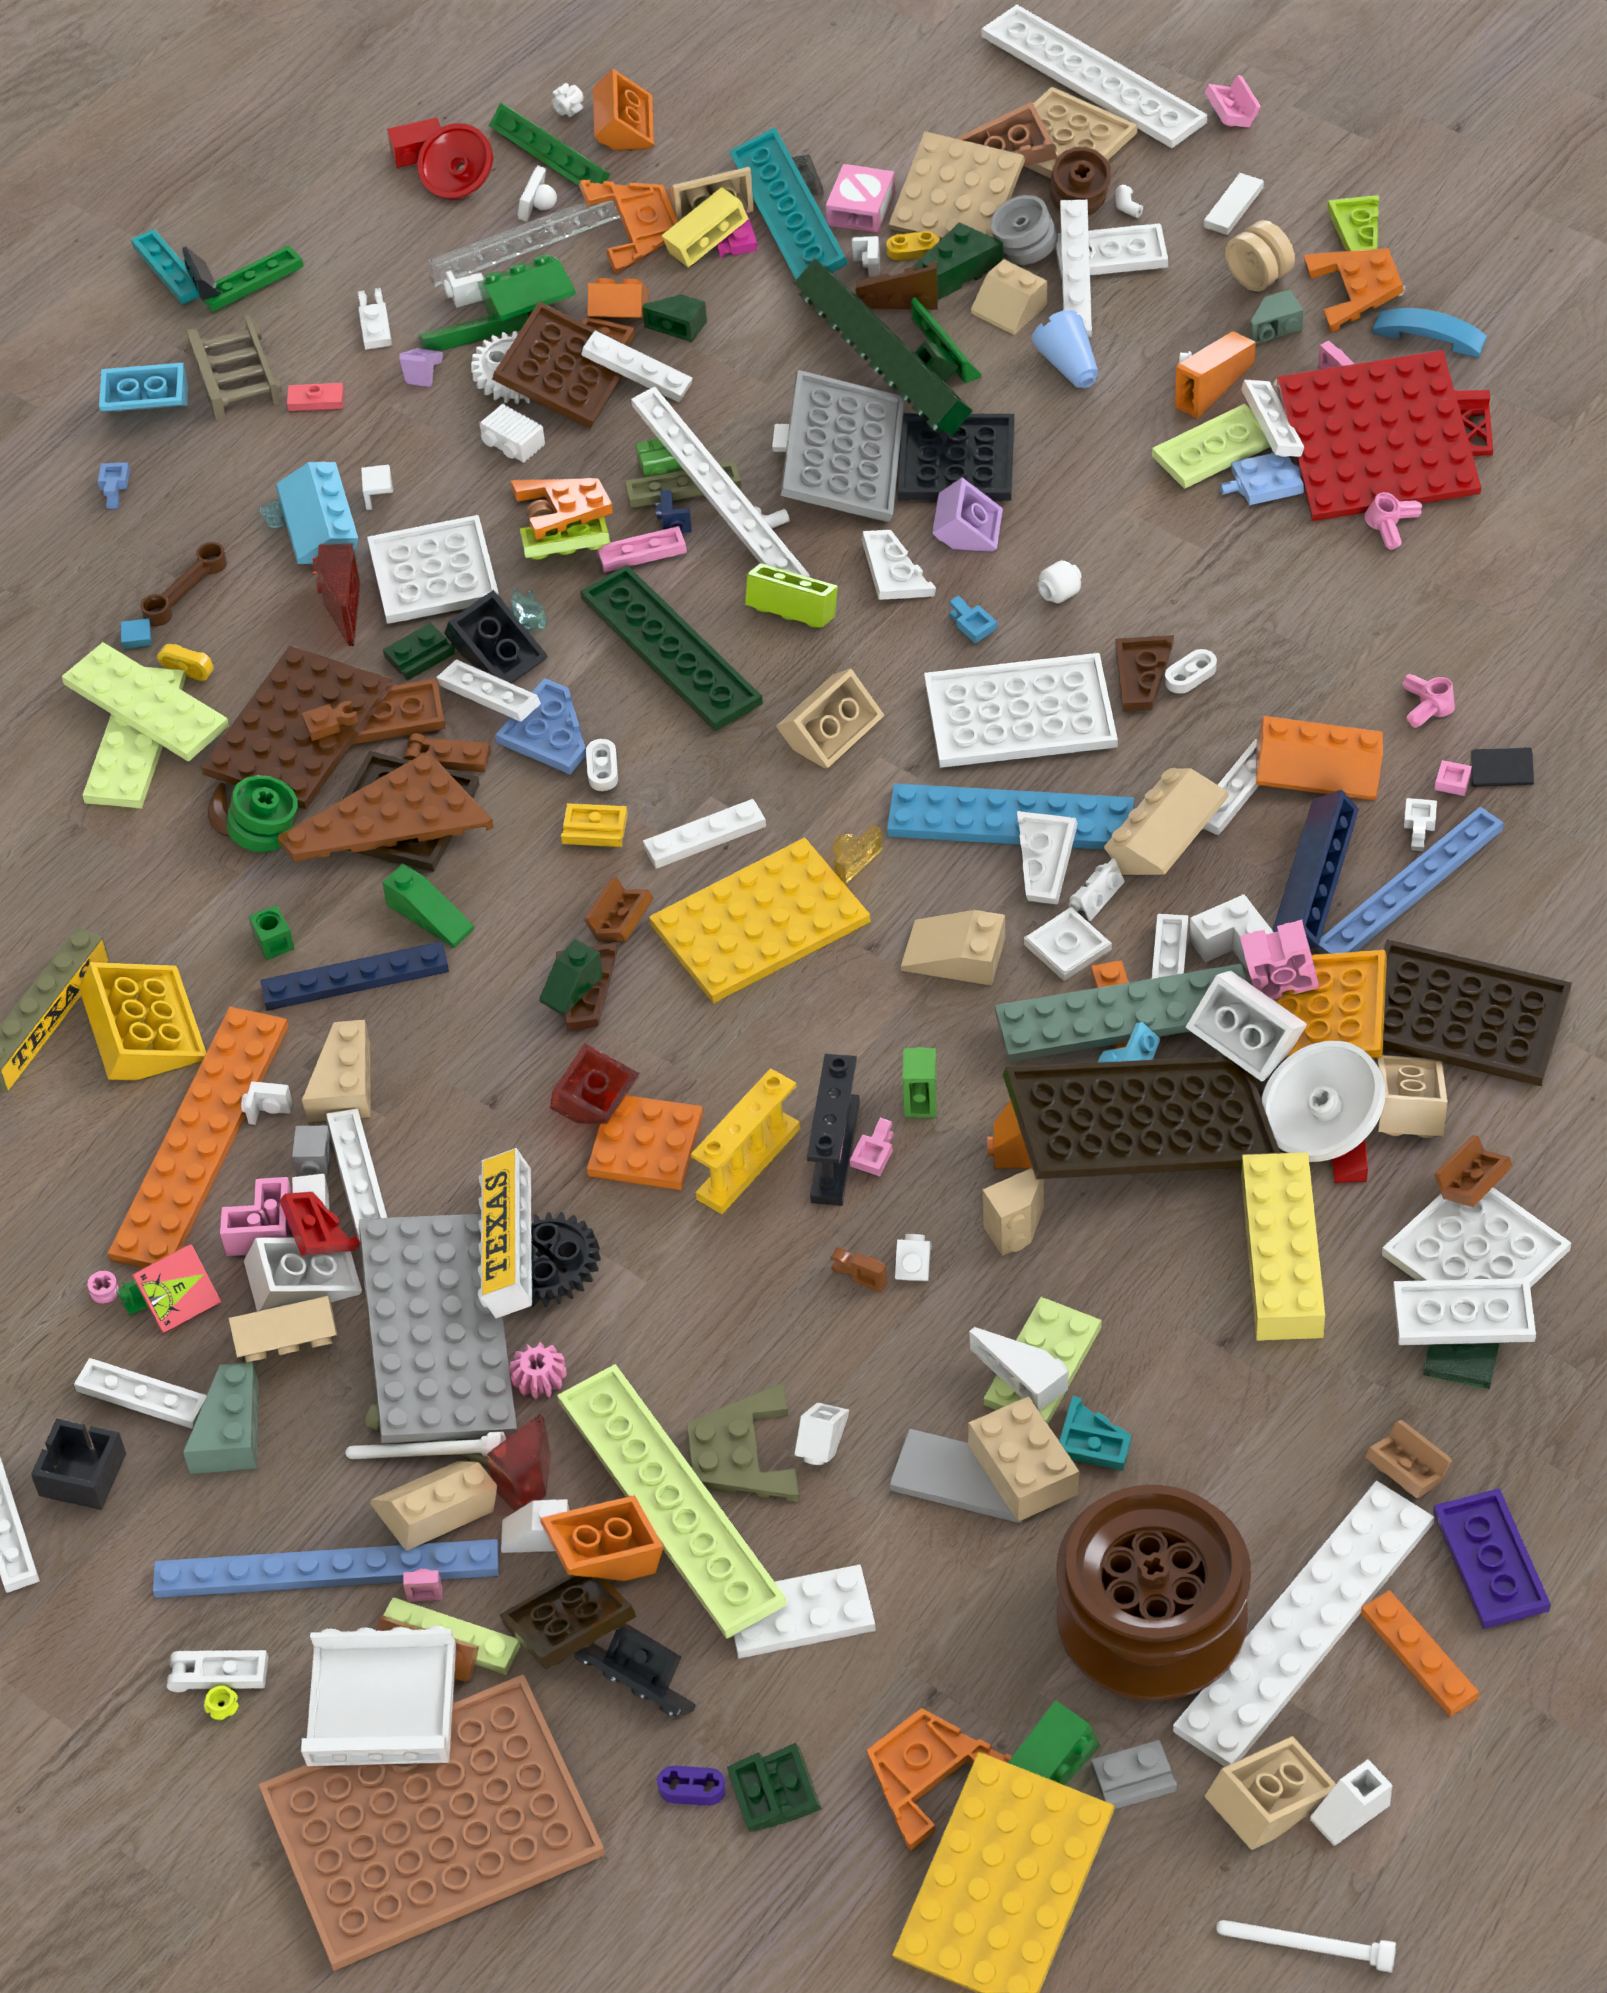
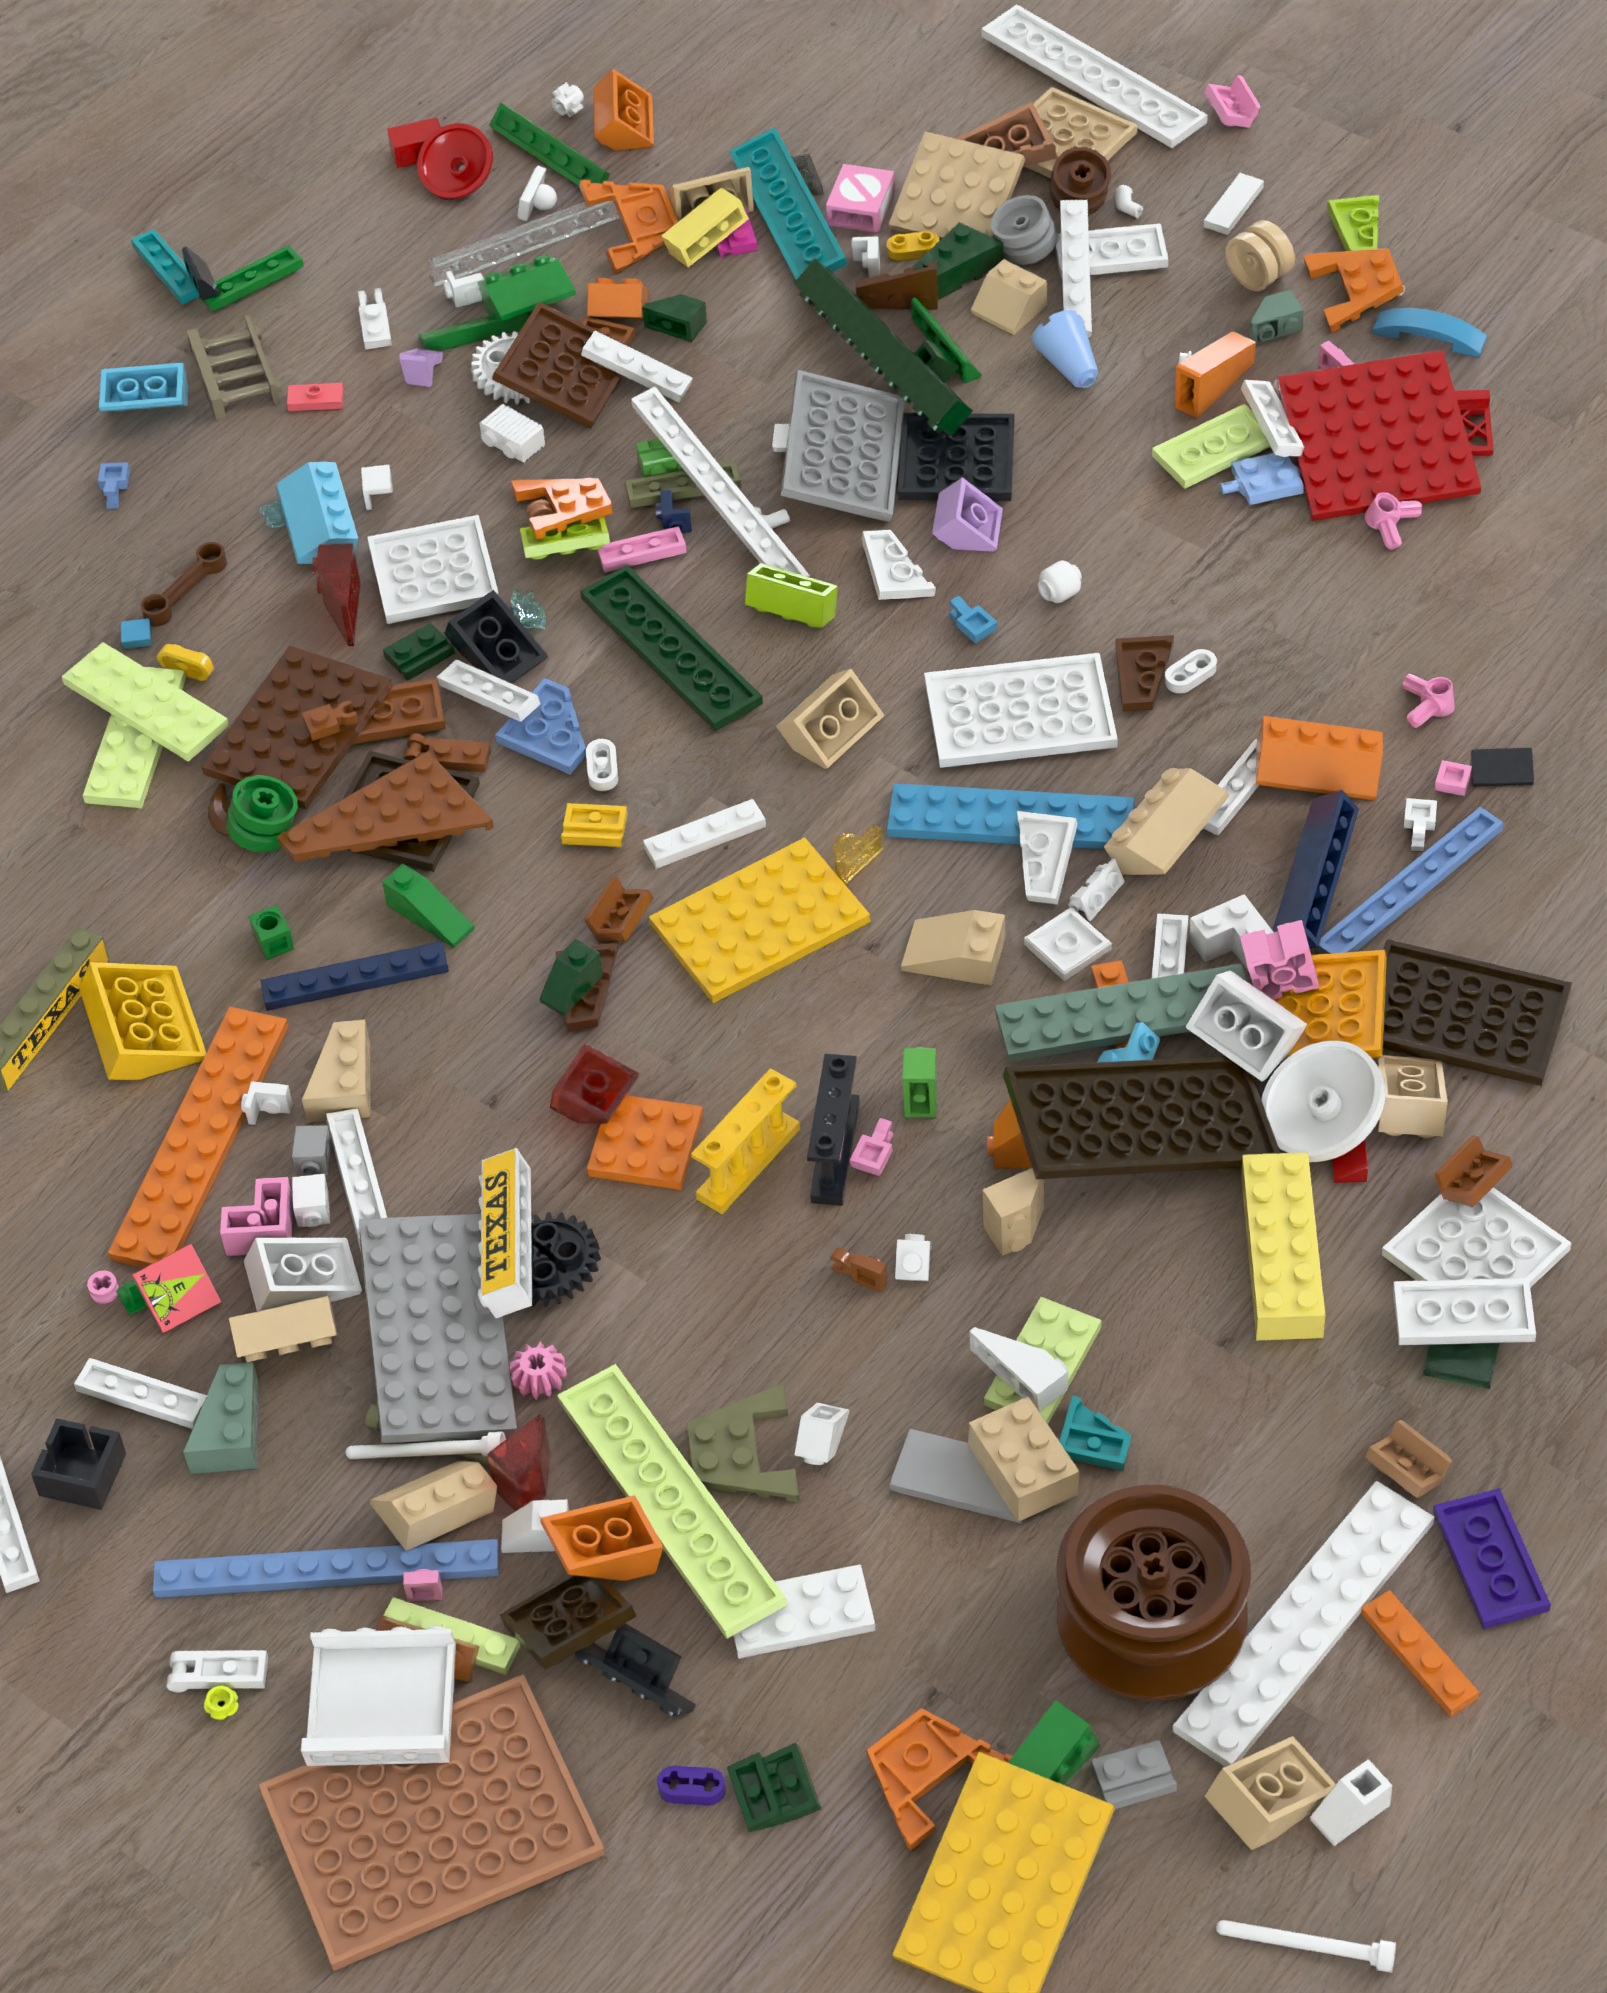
(314, 1225): red wing -> none

